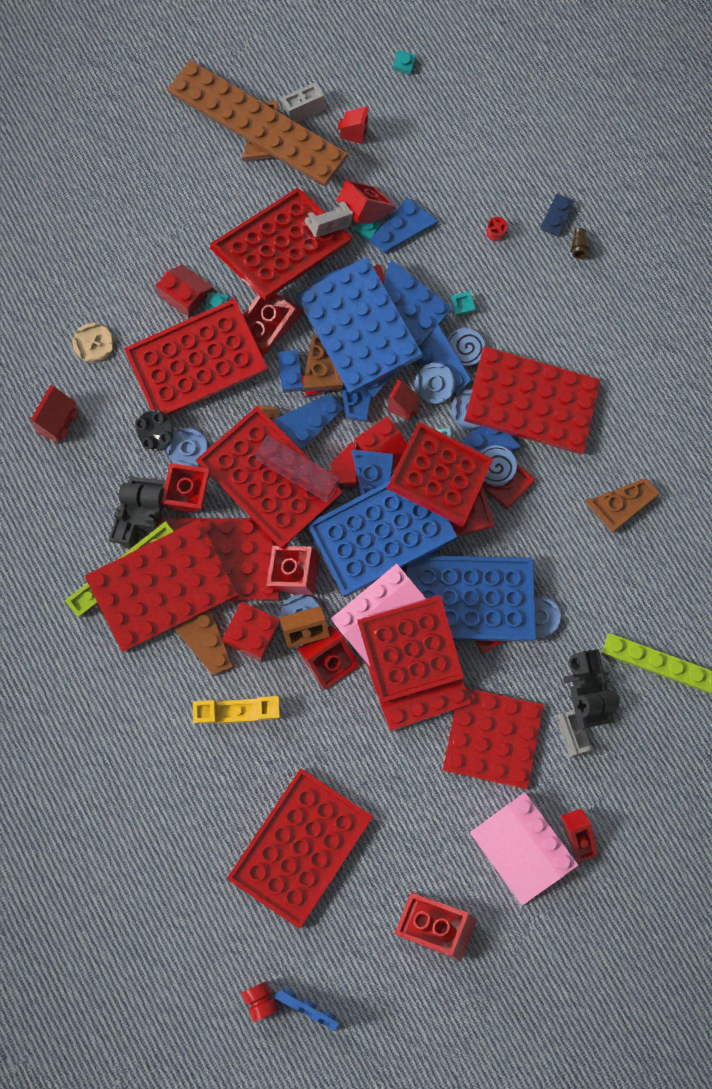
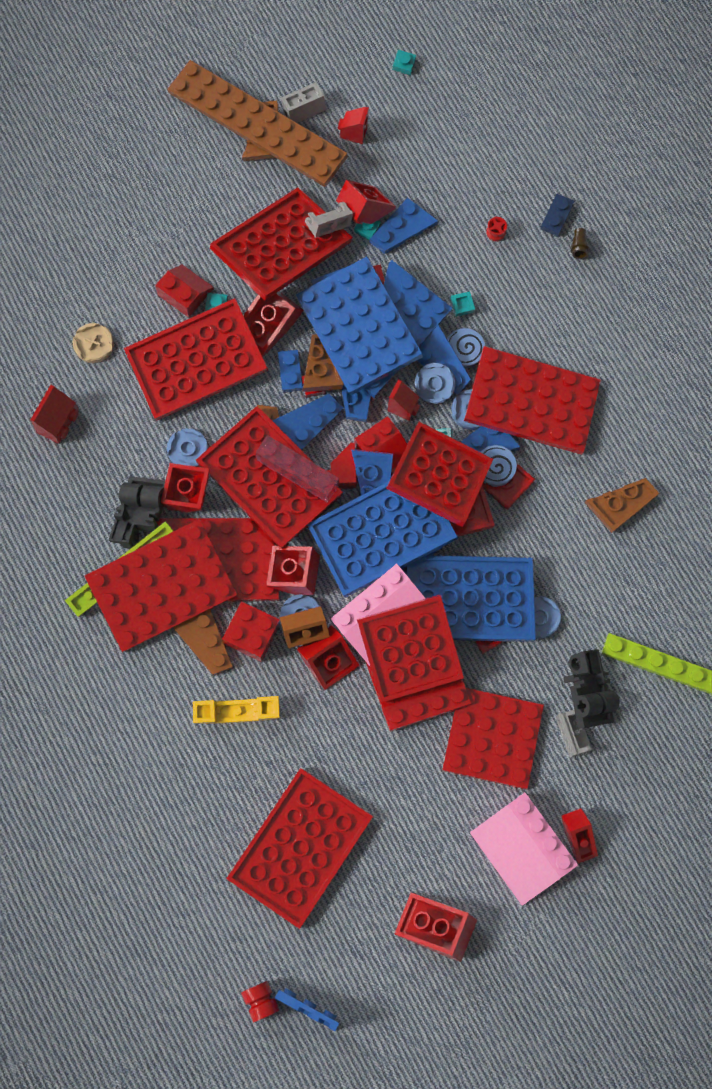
(154, 429): black dish -> none

